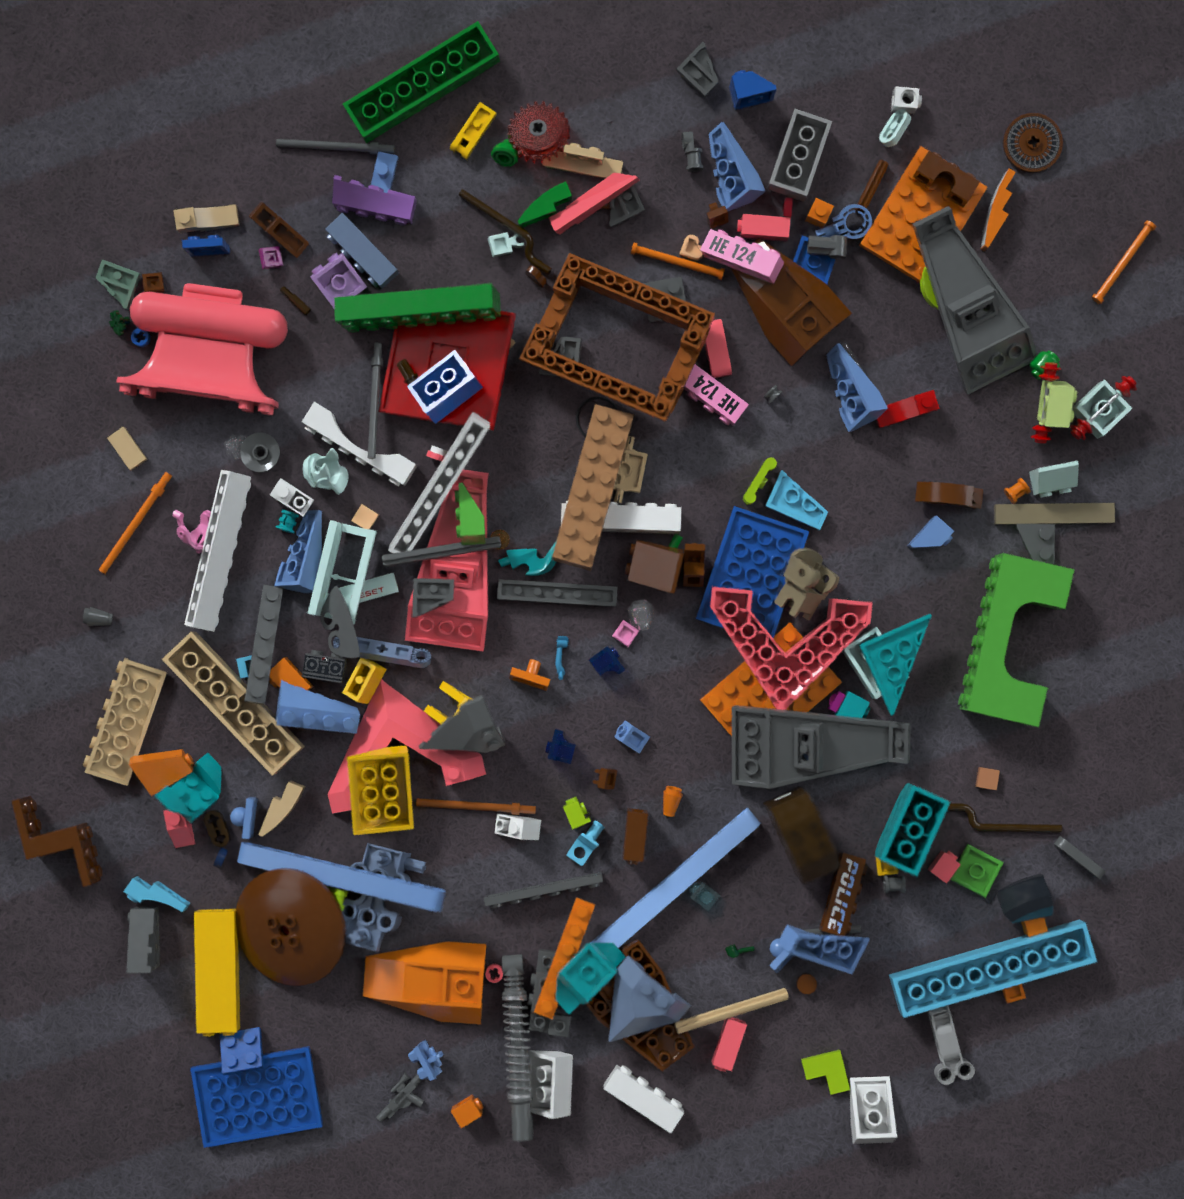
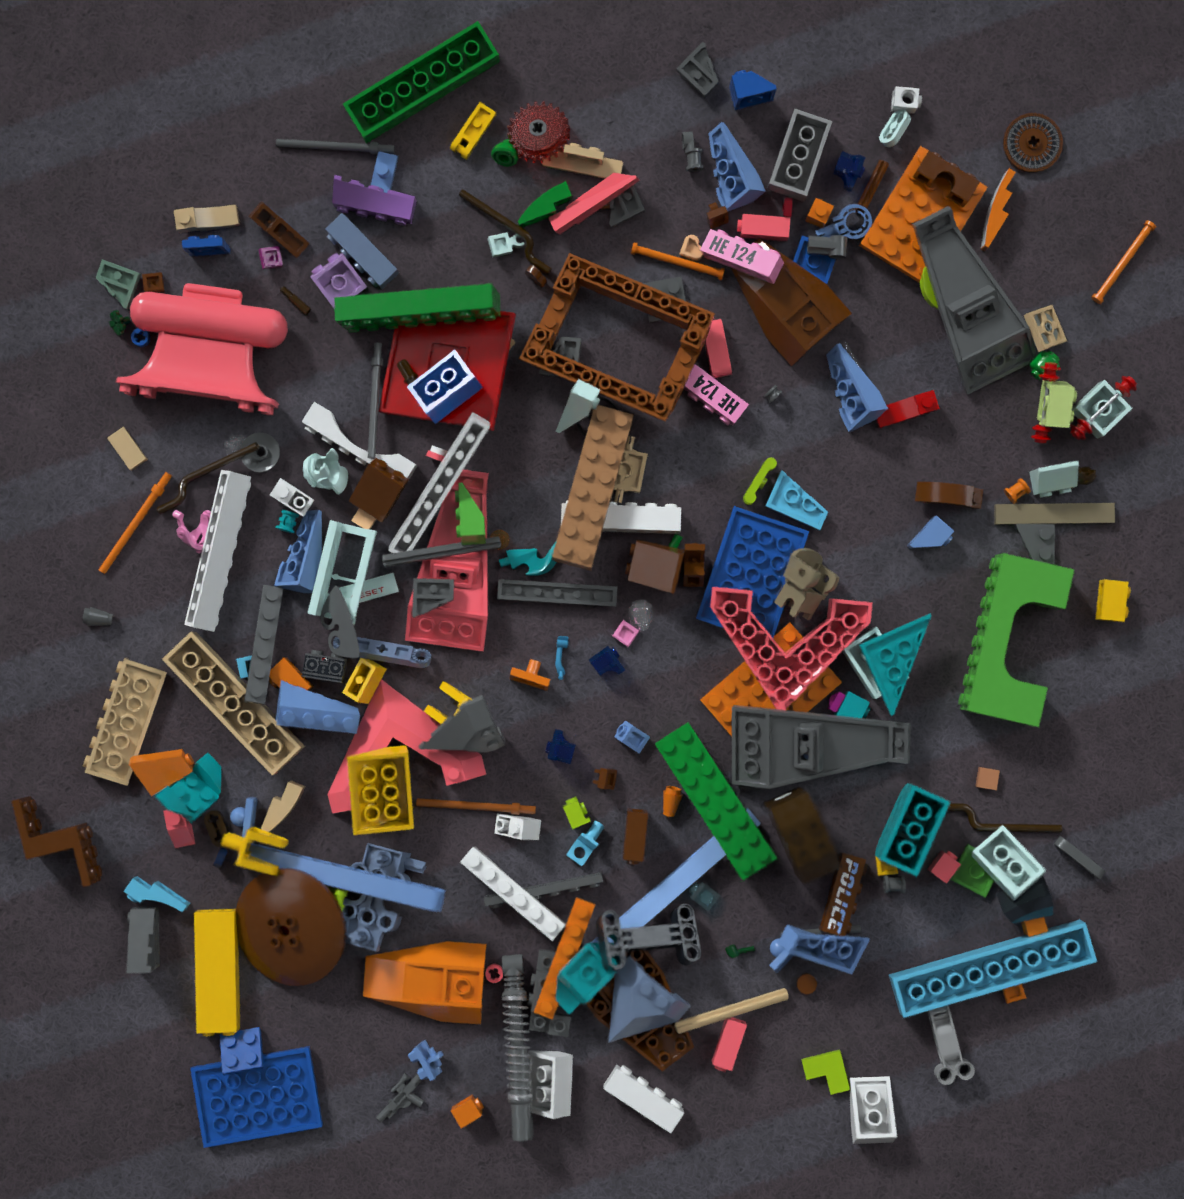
(203, 471): none -> dark brown piece
(243, 845): none -> yellow piece
(378, 489): none -> reddish brown brick
(513, 893): none -> white arch
(579, 404): none -> light aqua slope
(648, 938): none -> black beam
(715, 801): none -> green brick
(849, 168): none -> clear blue brick
(1008, 863): none -> light aqua brick
(1045, 328): none -> tan piece
(1086, 475): none -> dark brown plate
(1112, 600): none -> yellow brick

